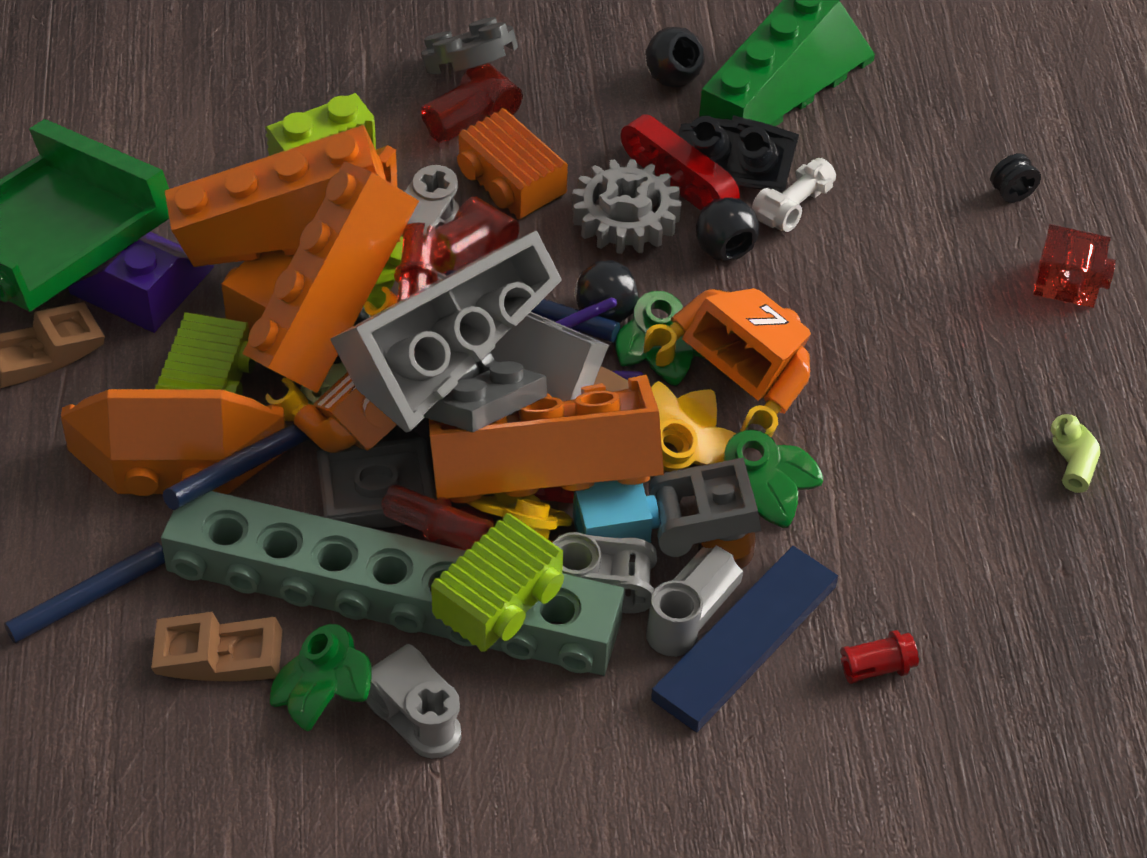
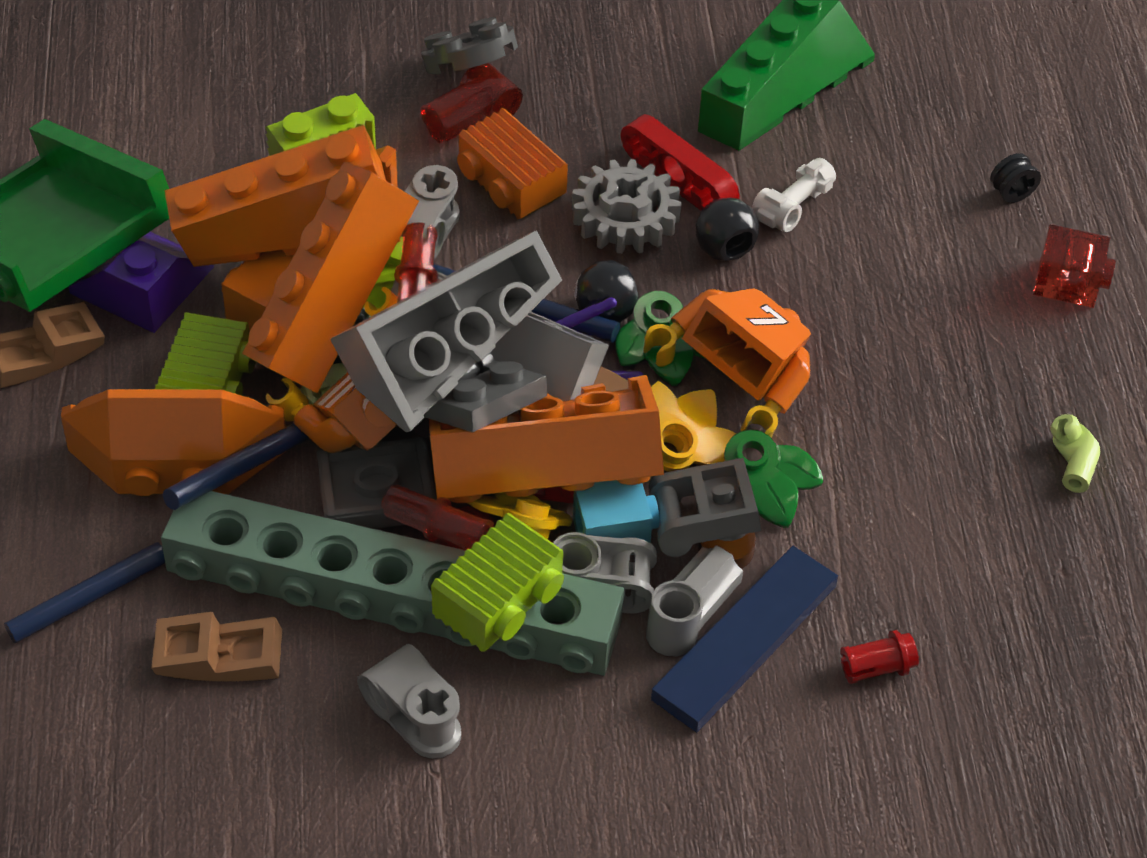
(323, 668): green plate -> none
(472, 233): clear red piece -> none
(674, 56): black piece -> none
(747, 149): black connector -> none

